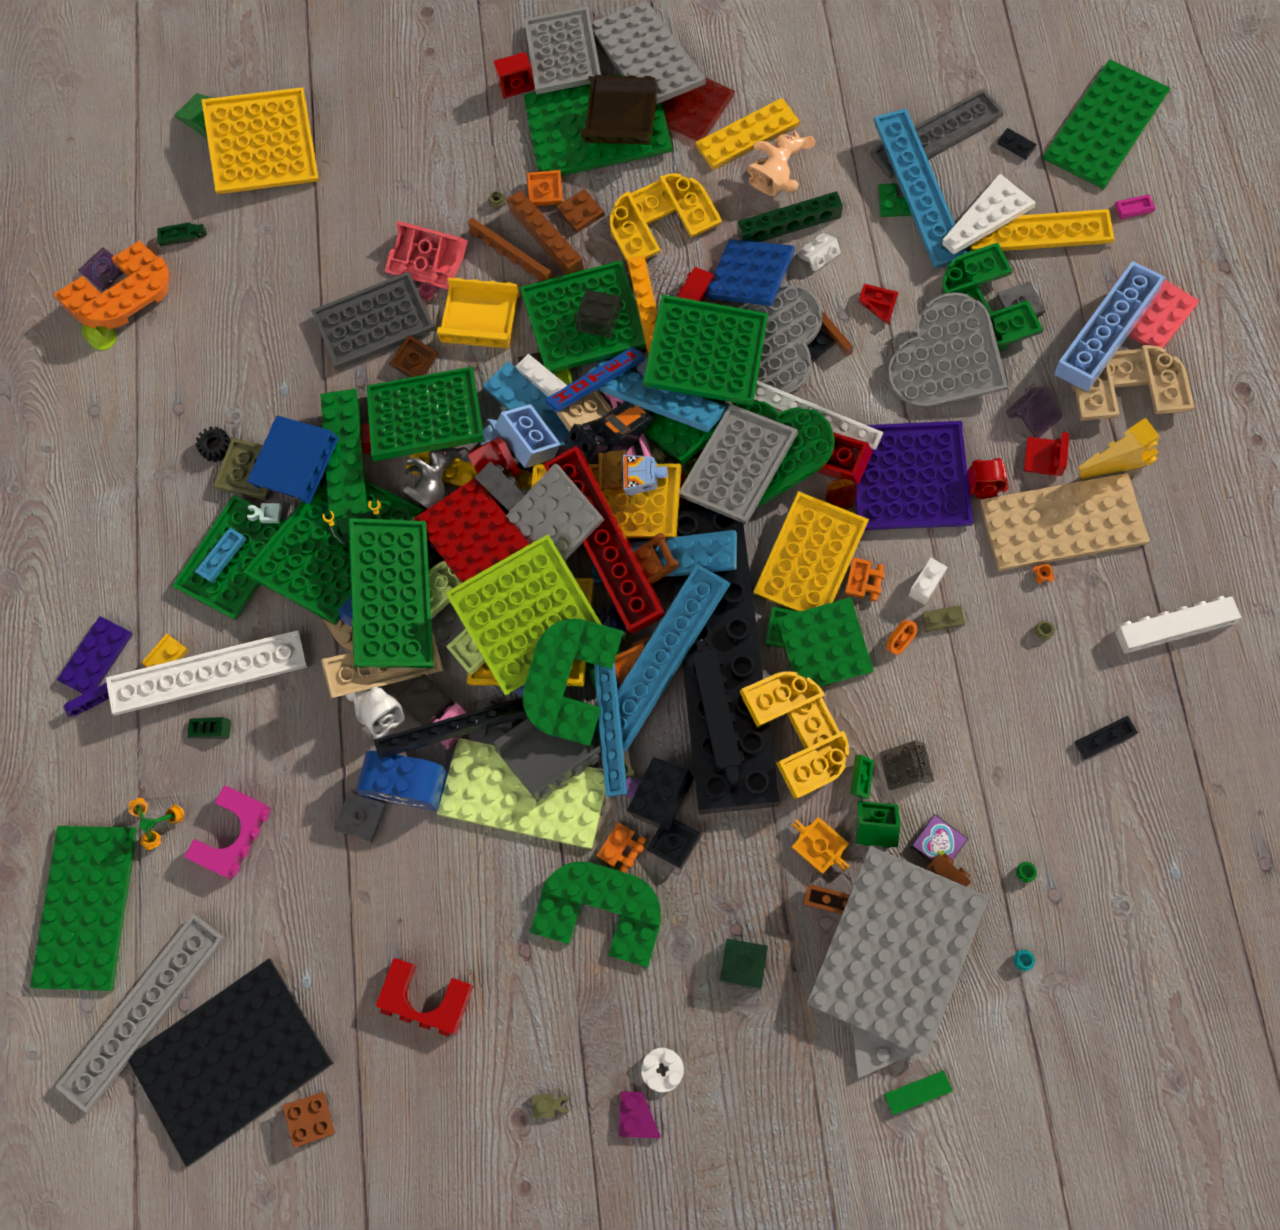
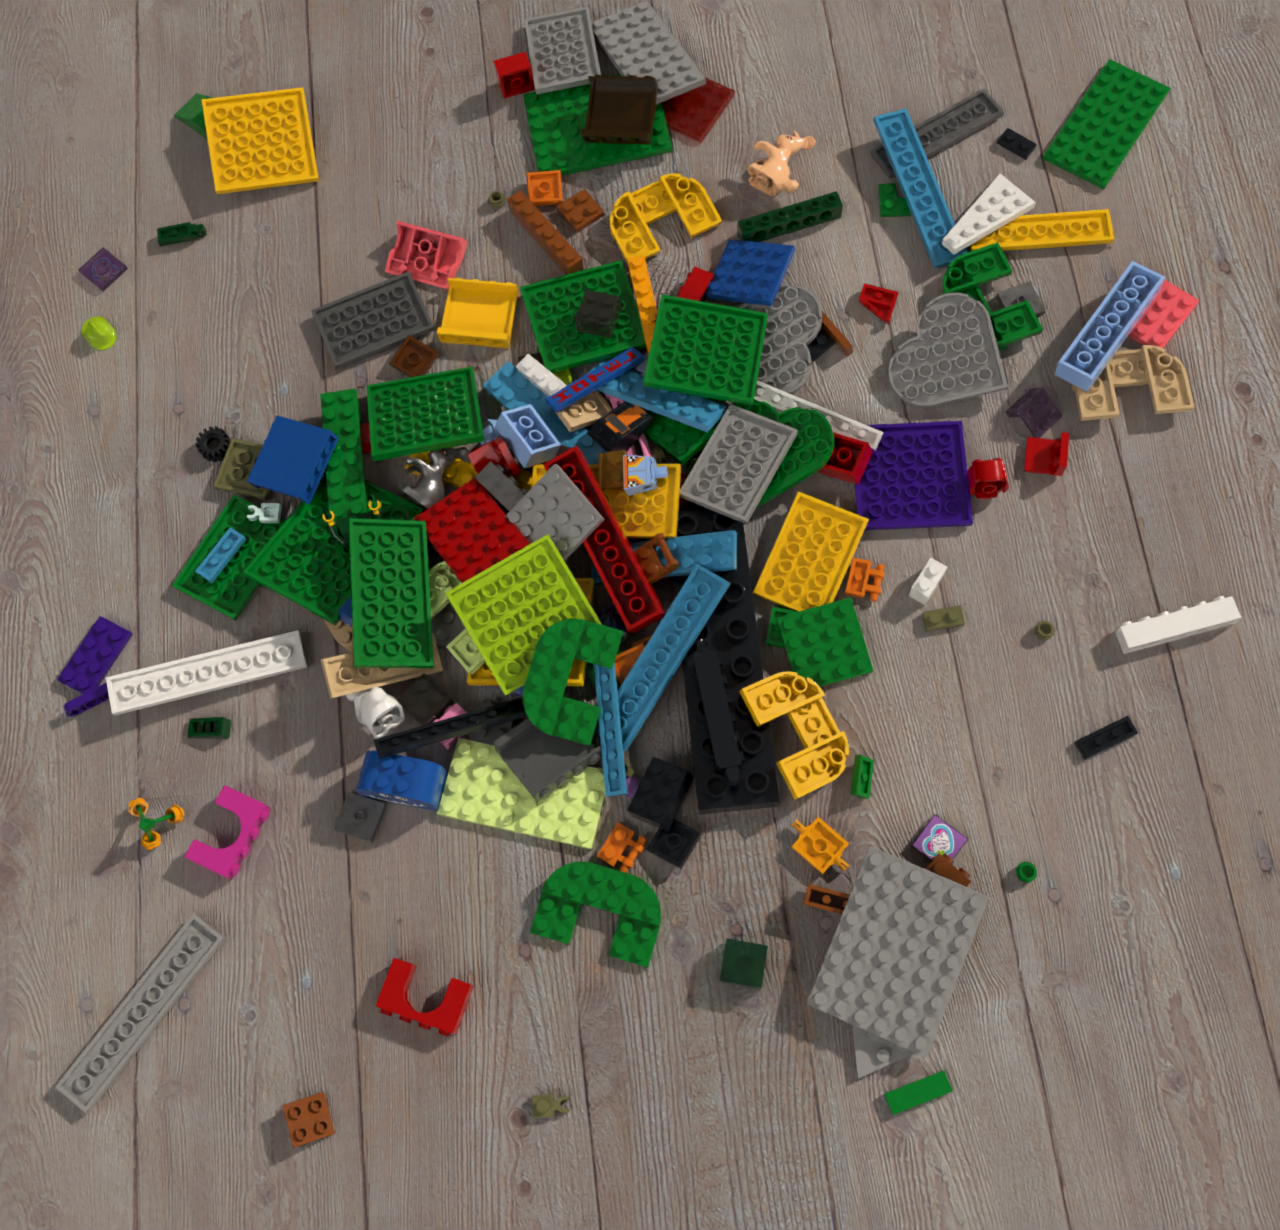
(84, 908): green plate -> none
(146, 282): orange plate -> none
(165, 651): yellow plate -> none
(229, 1062): black plate -> none
(427, 287): clear pink plate -> none
(511, 252): dark orange plate -> none
(587, 442): black brick -> none
(636, 1117): magenta wing -> none
(656, 1080): white plate -> none
(742, 134): yellow plate -> none
(820, 251): white bracket -> none
(841, 493): clear red piece -> none
(877, 824): green slope -> none
(901, 637): orange plate -> none
(906, 765): clear smoke bracket -> none
(1024, 960): teal plate -> none
(1047, 569): orange plate -> none
(1063, 522): tan plate -> none
(1126, 454): yellow wedge -> none
(1134, 206): dark pink tile -> none

